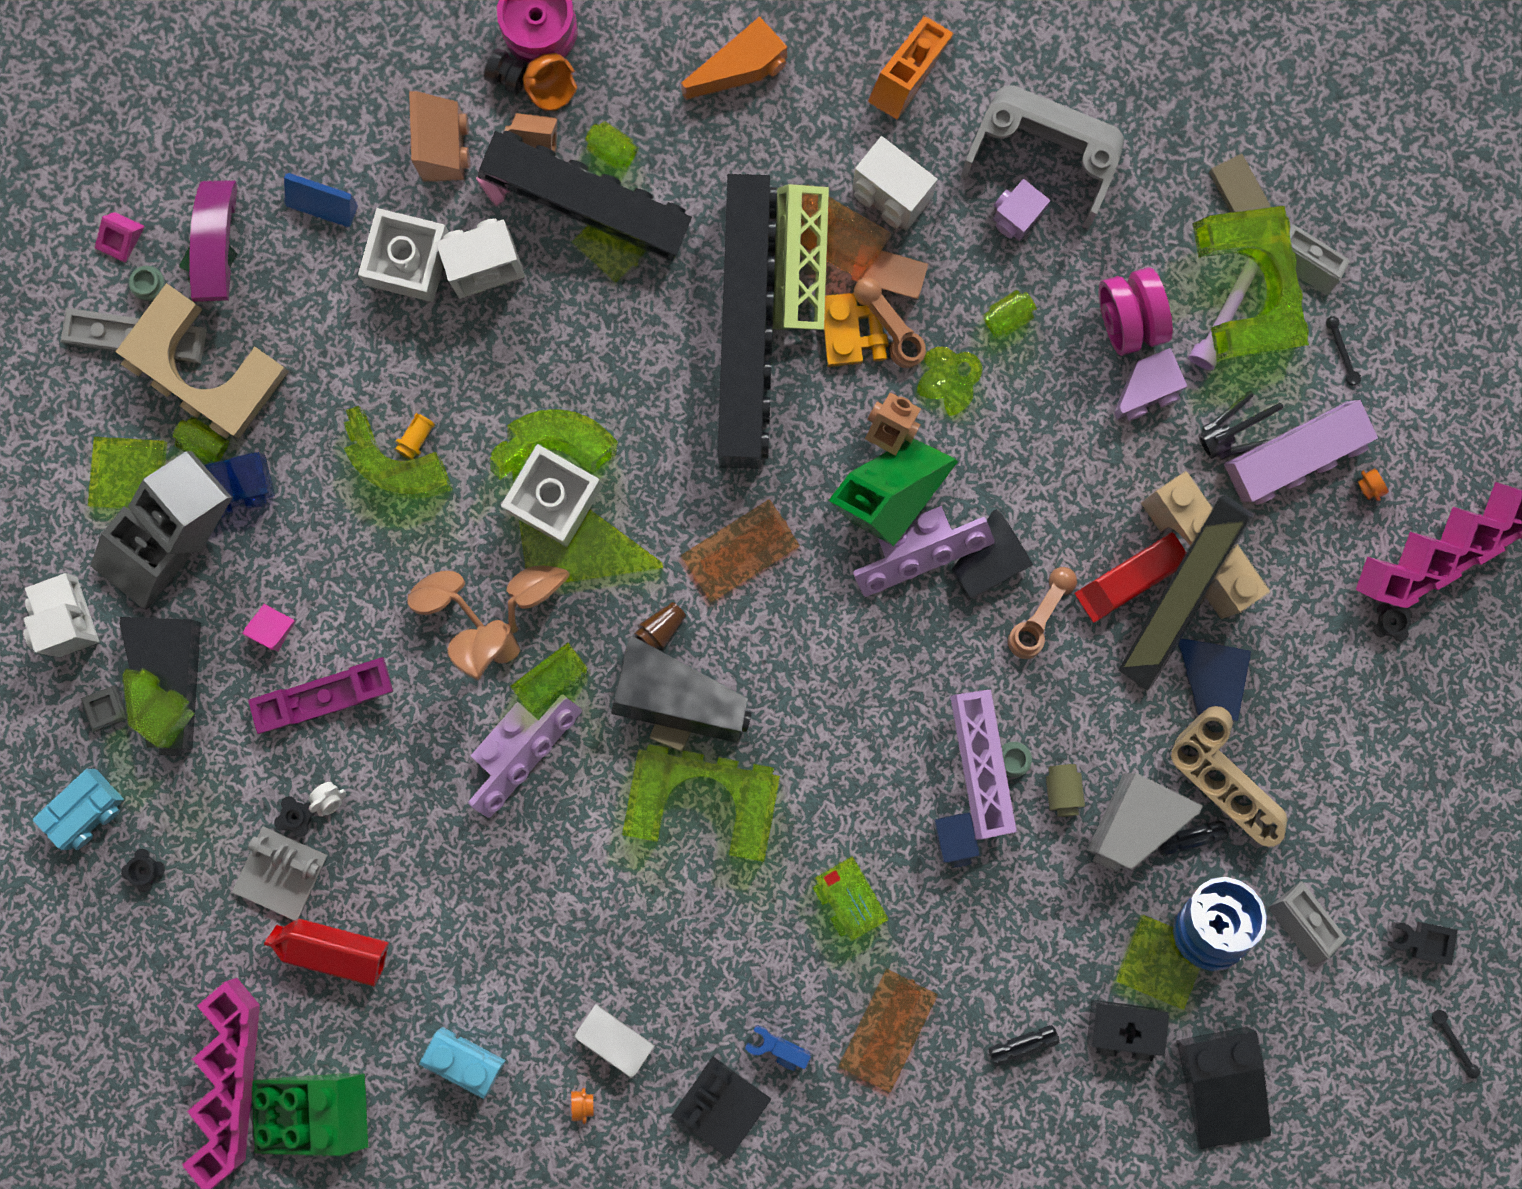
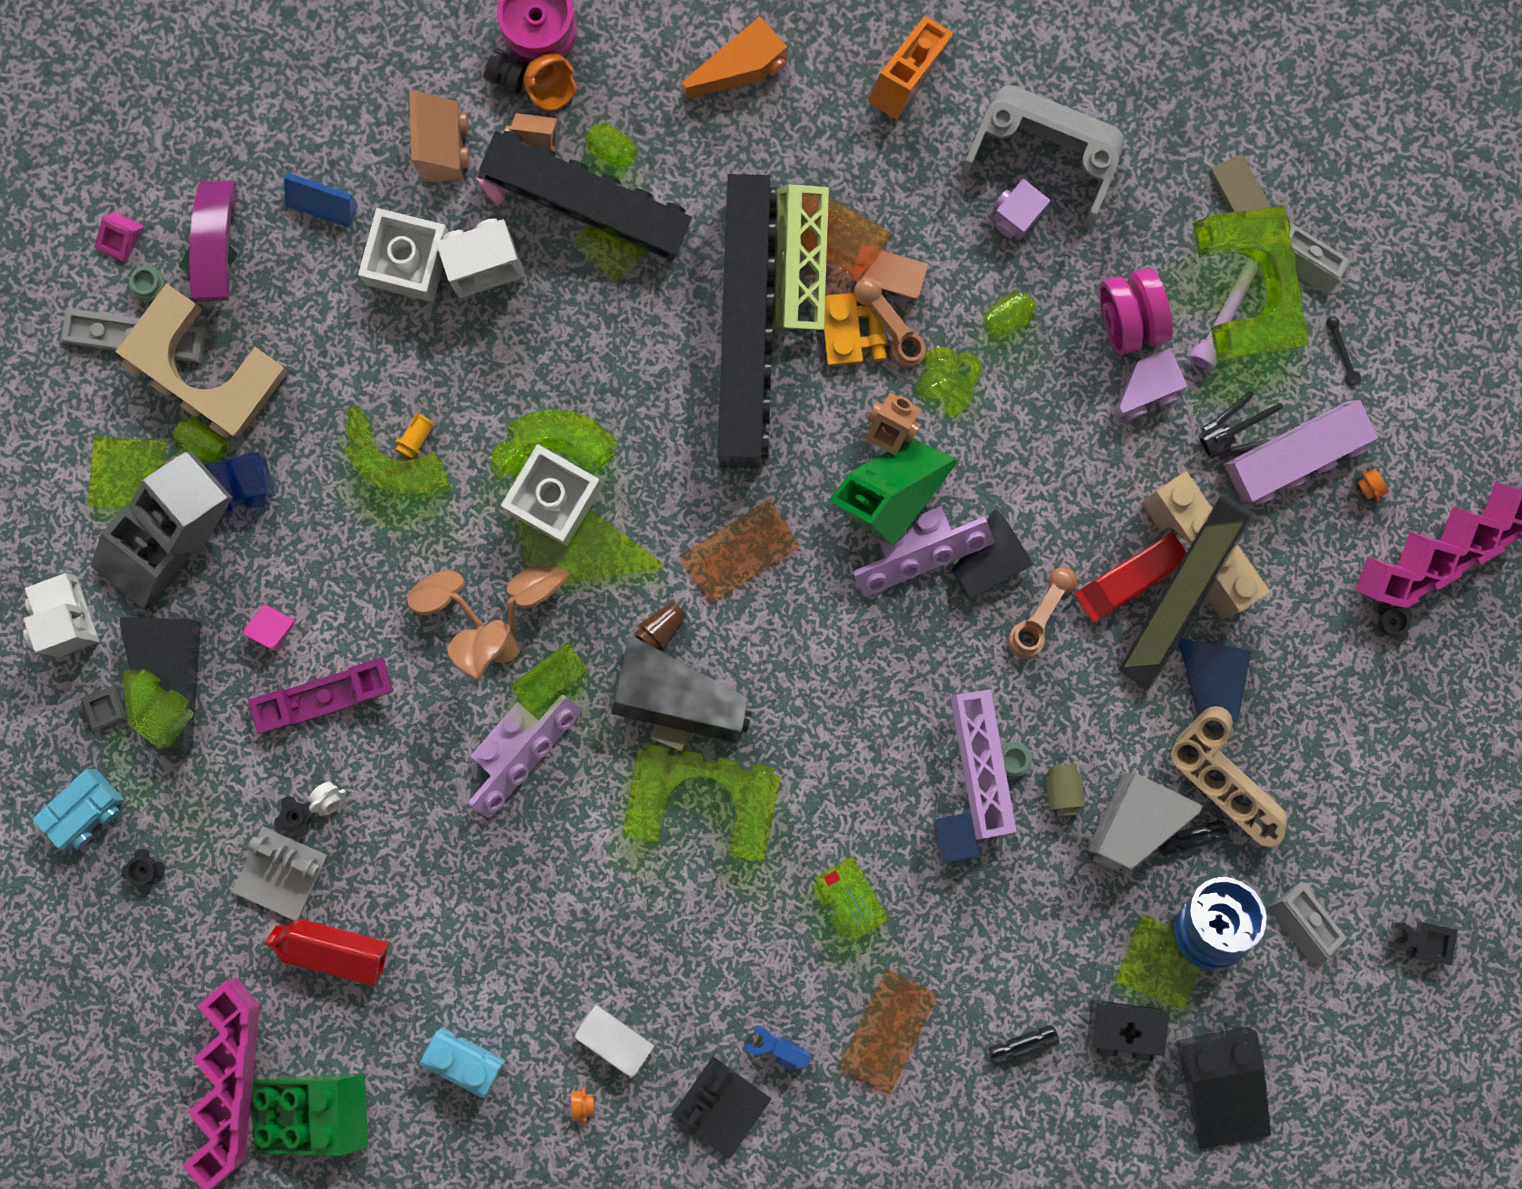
(893, 184): white brick -> none
(1440, 1017): black hinge -> none

